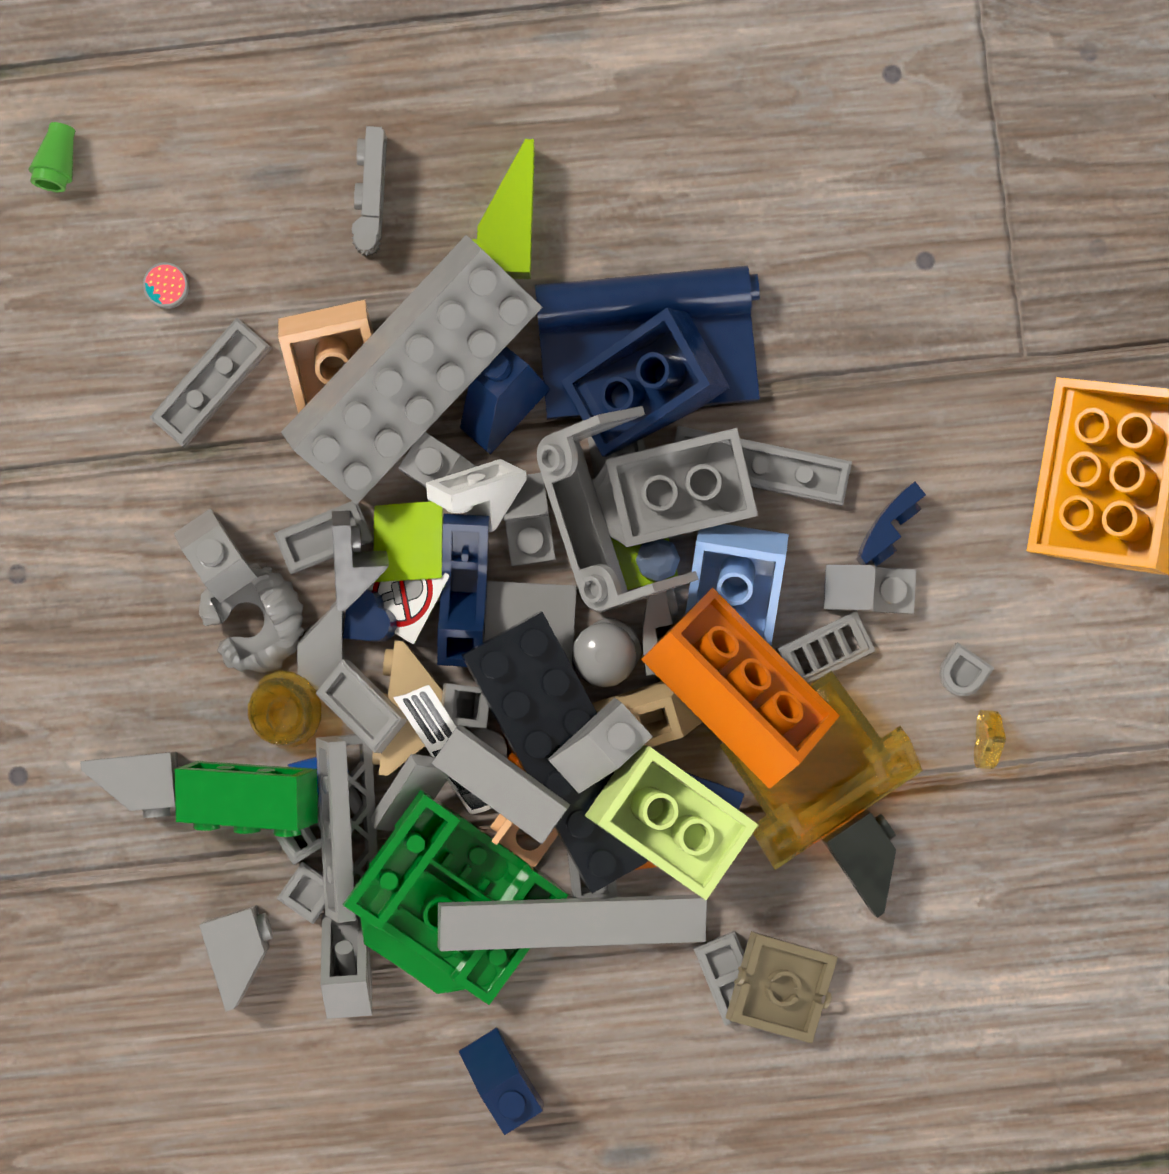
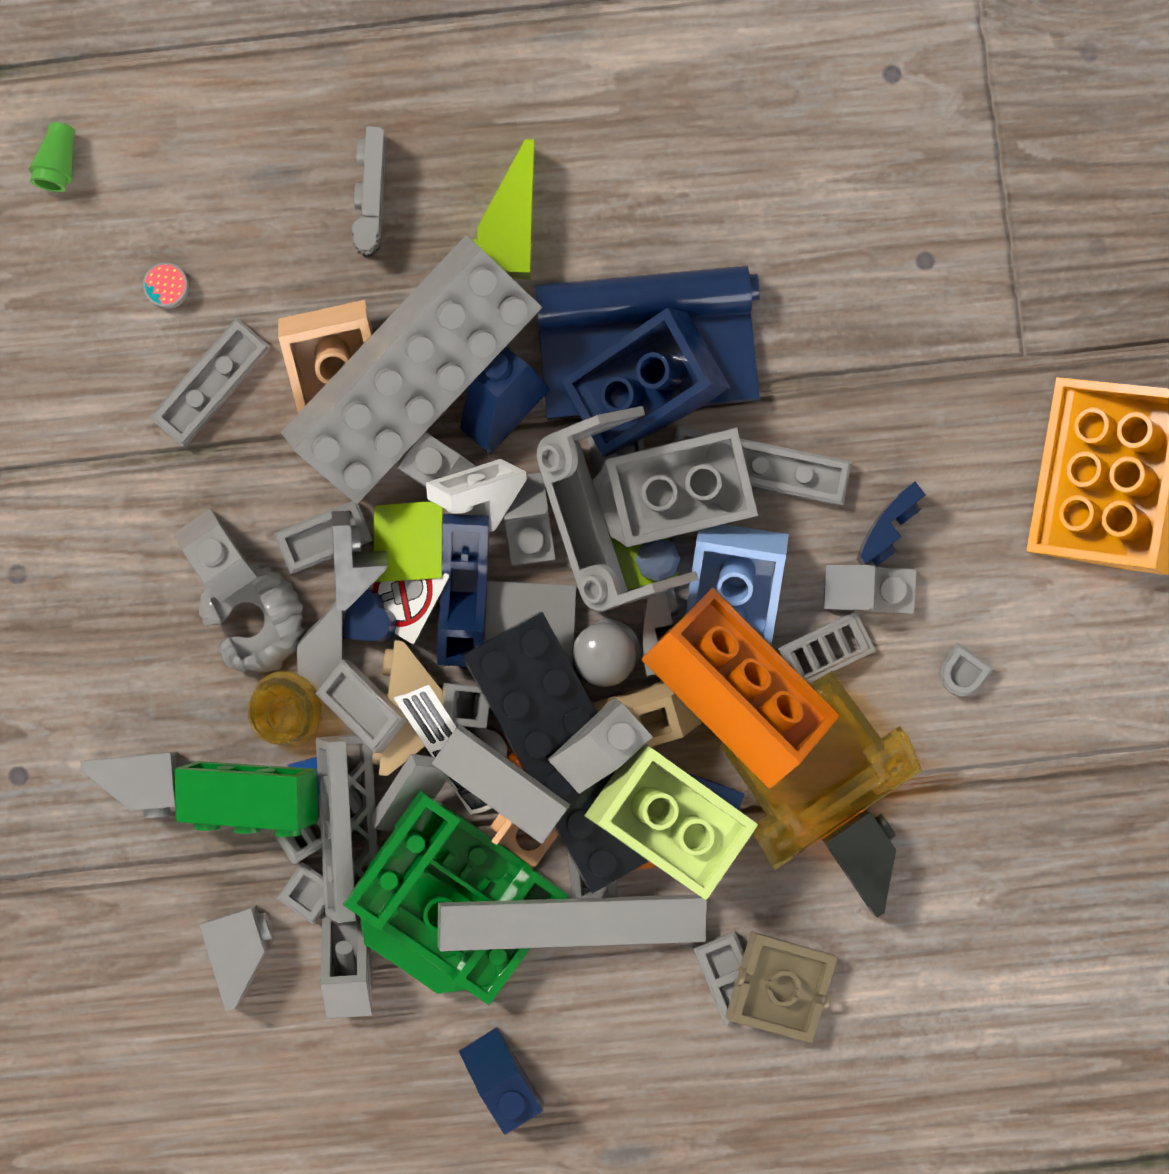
(989, 739): clear yellow tile -> none

